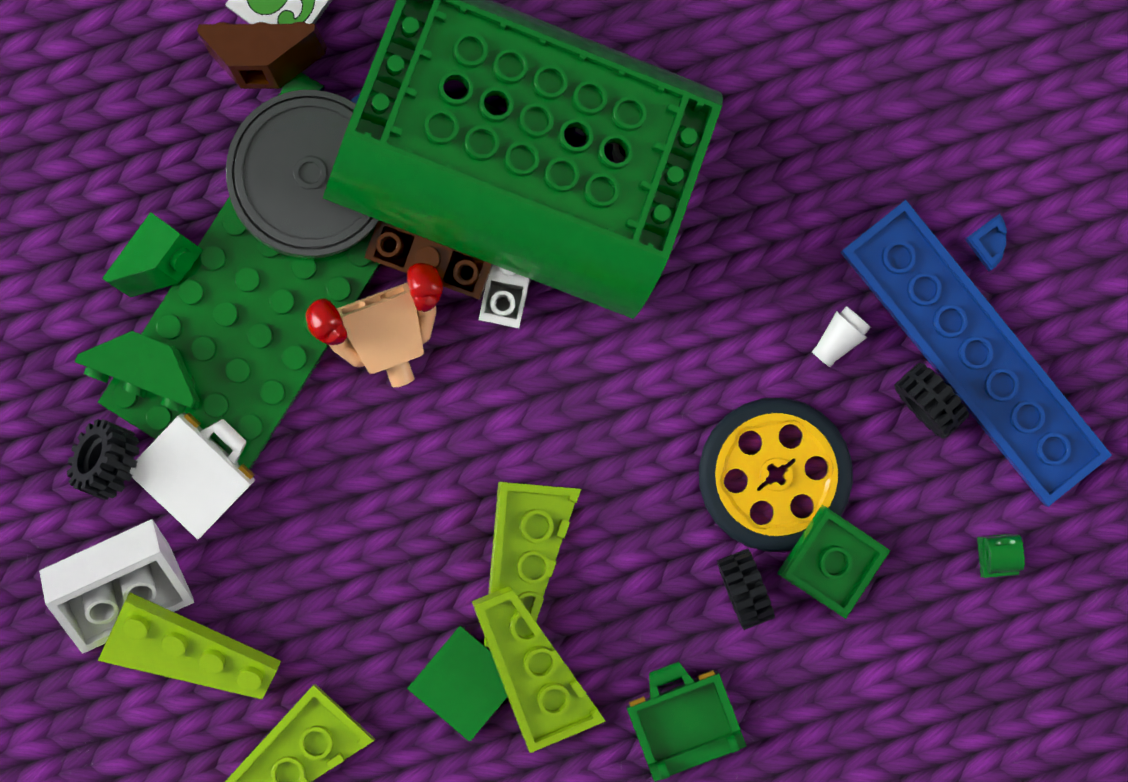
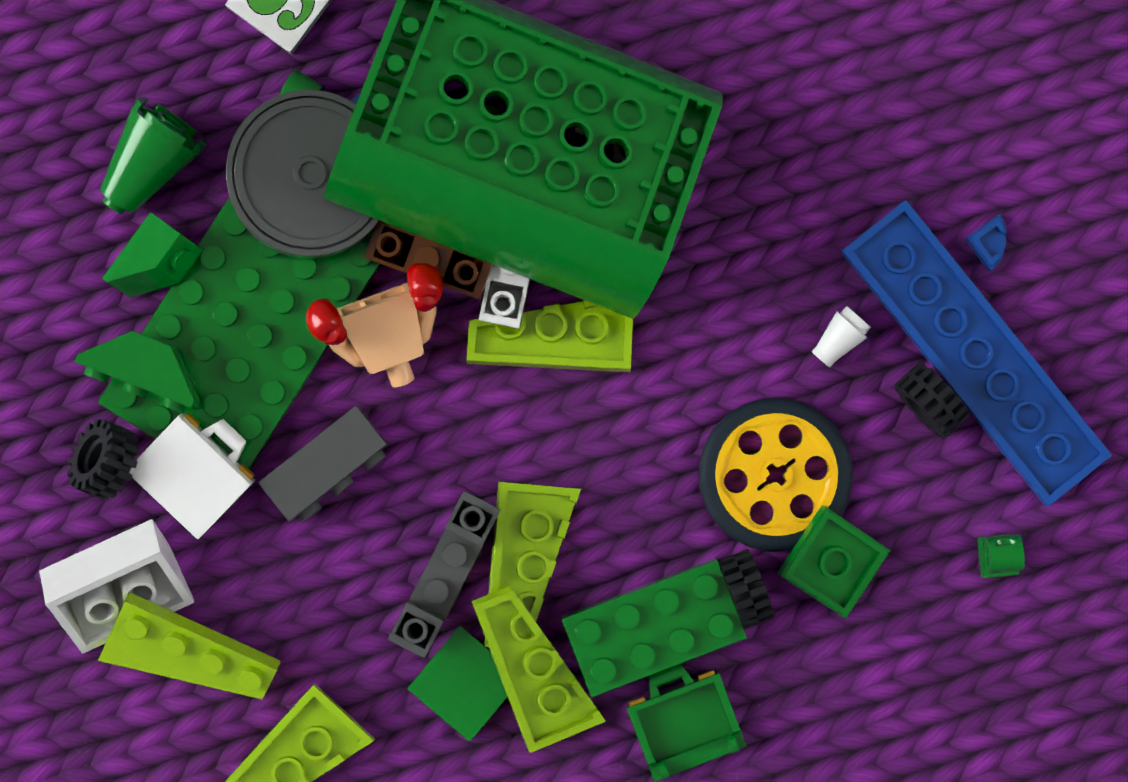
(147, 156): none -> green cone
(262, 52): reddish brown slope -> none
(325, 465): none -> dark grey brick
(444, 574): none -> dark grey slope
(556, 338): none -> lime wing
(653, 627): none -> green brick

